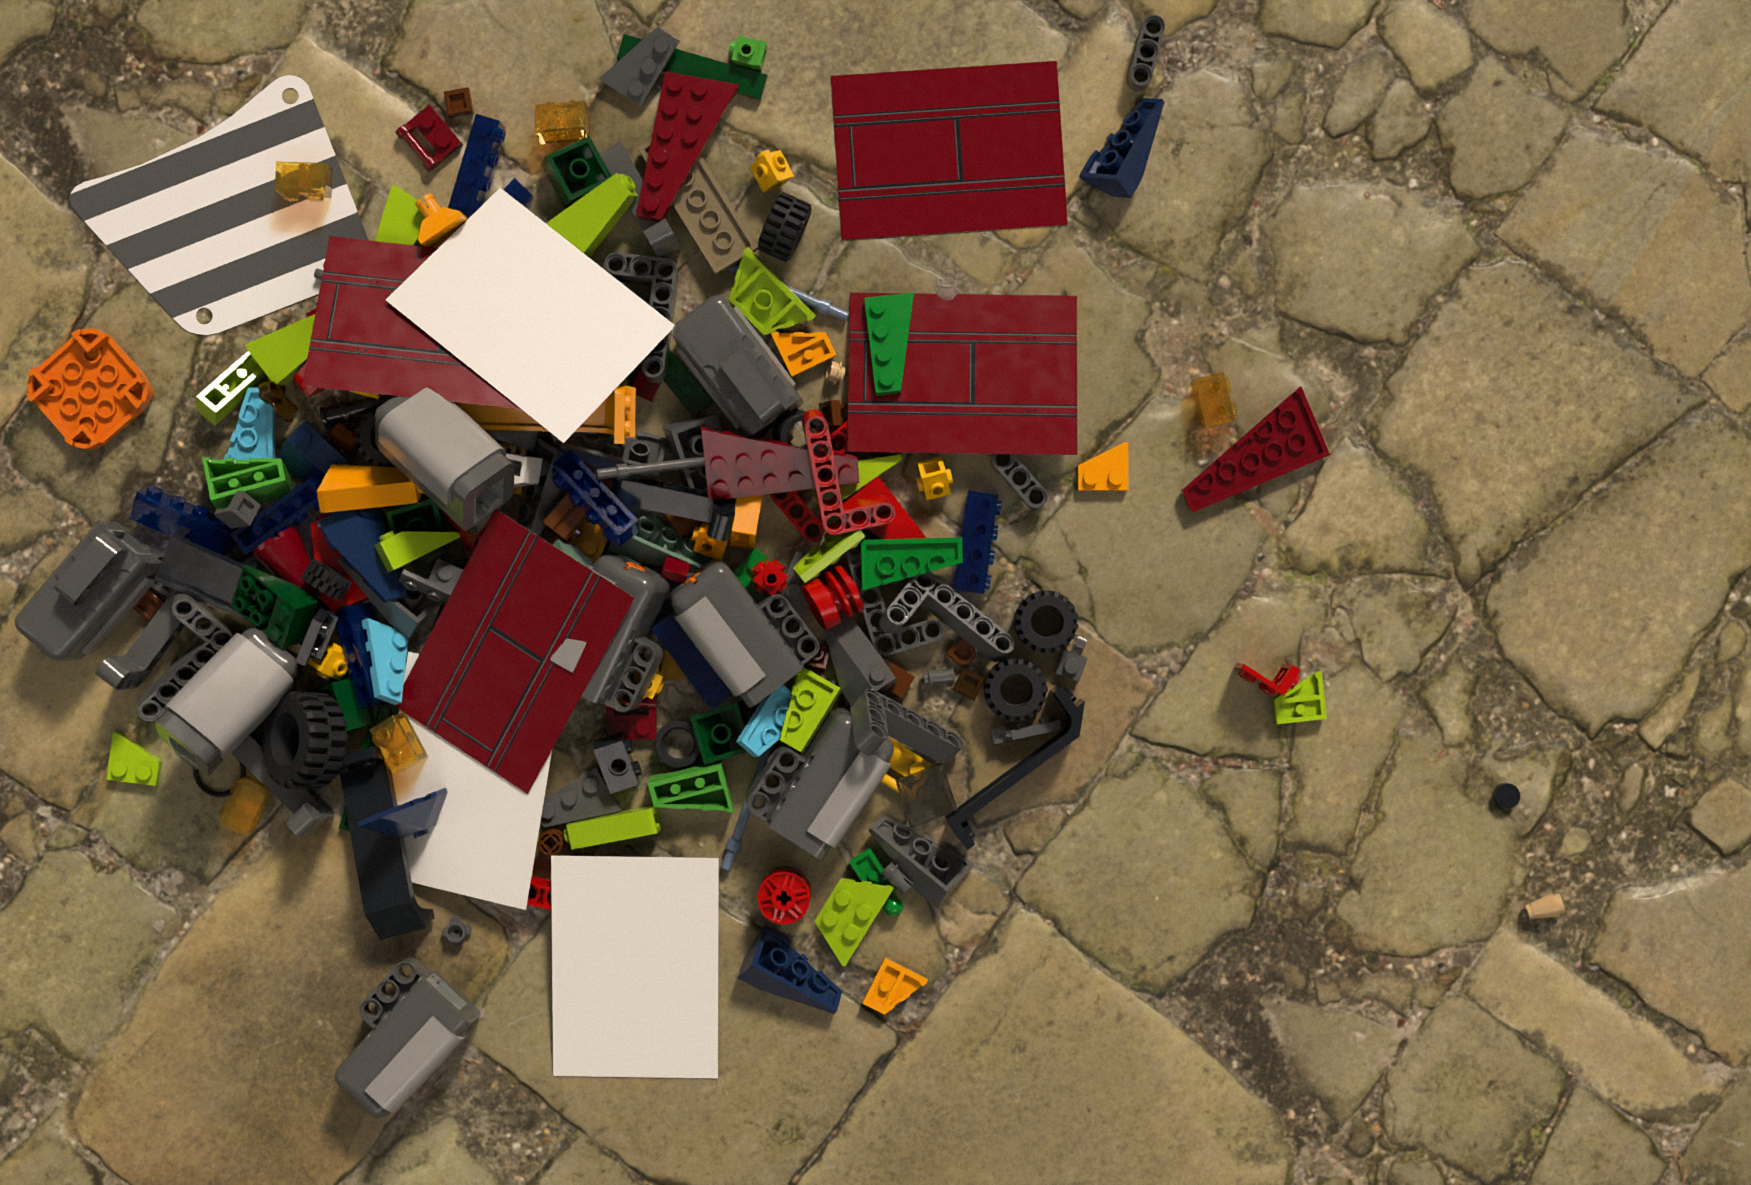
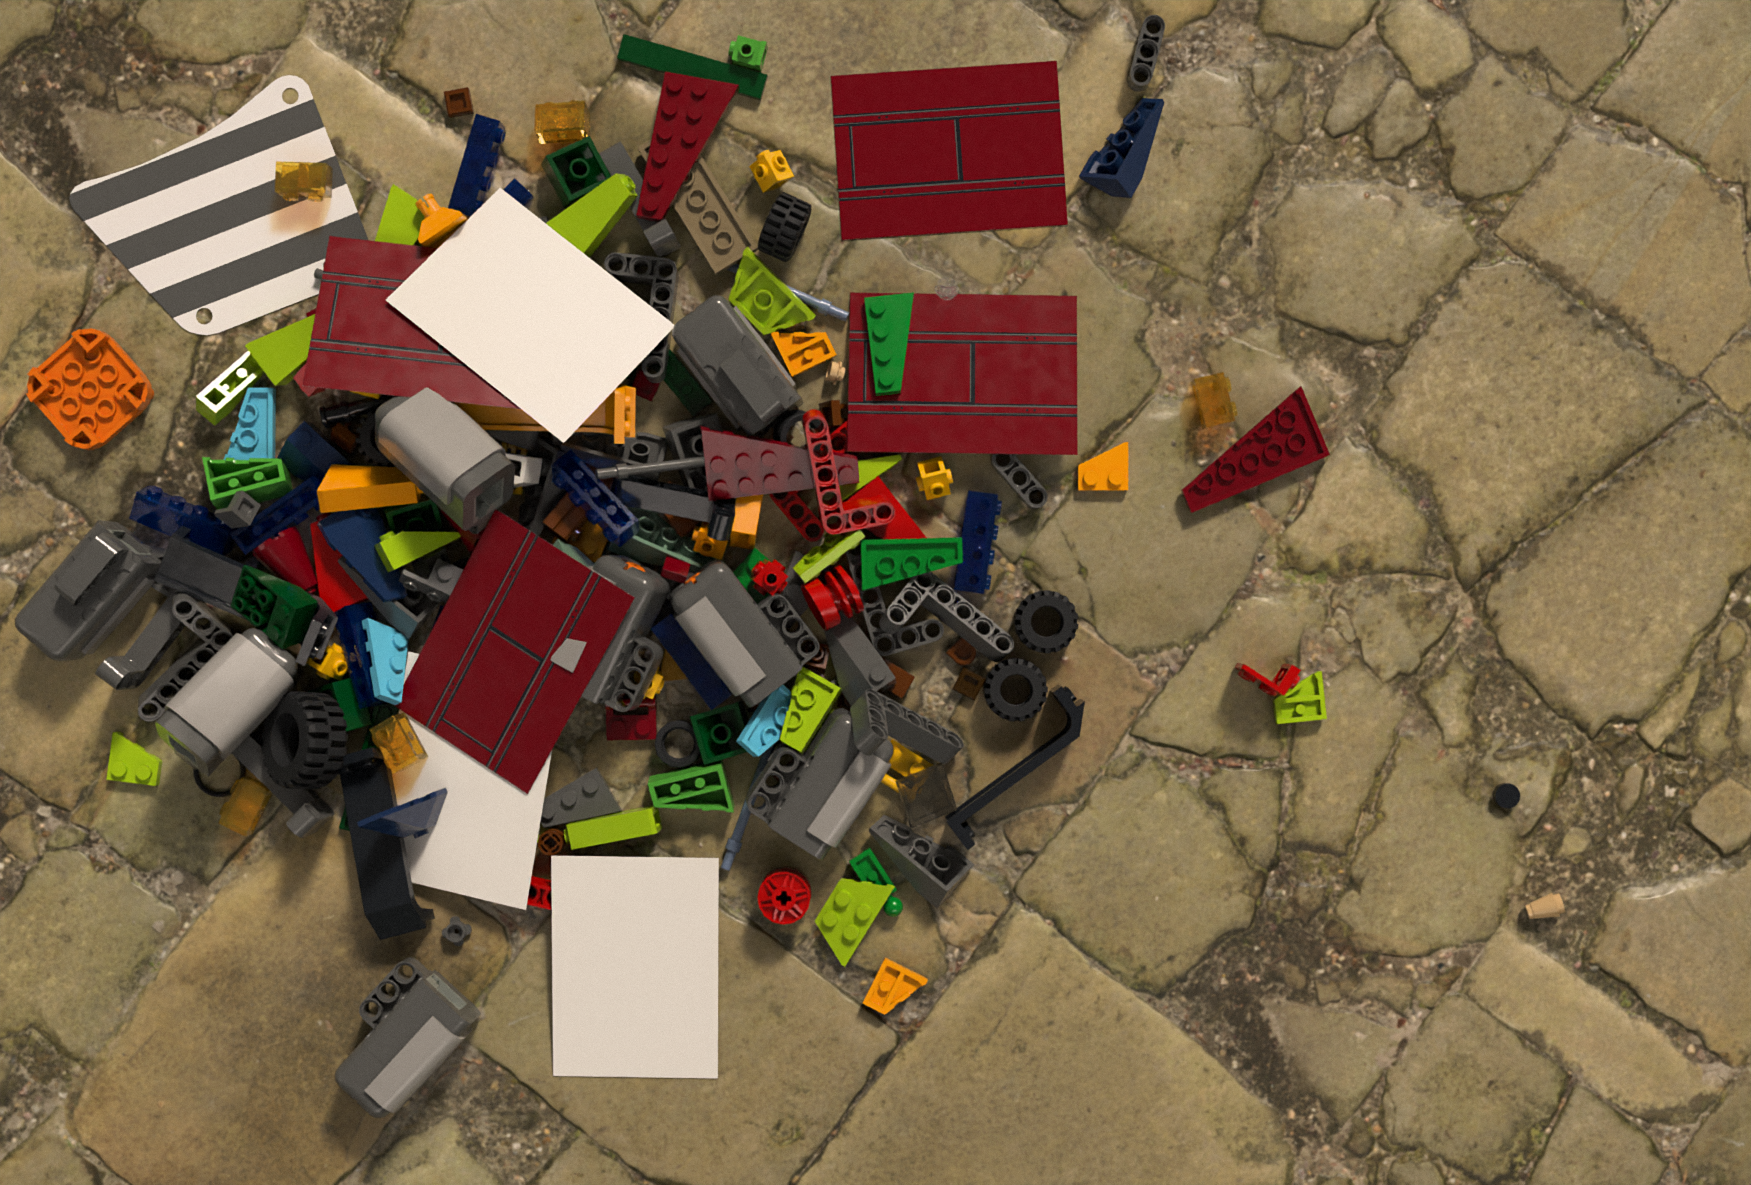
(149, 604): reddish brown tile -> none
(275, 396): dark brown plate -> none
(326, 579): black tyre -> none
(435, 132): dark red plate -> none
(617, 776): black brick -> none
(642, 66): dark grey wing -> none
(782, 971): dark blue wedge -> none
(896, 877): dark grey pin -> none
(938, 677): dark grey pin -> none
(1024, 730): dark grey hinge -> none
(1072, 663): dark grey plate -> none

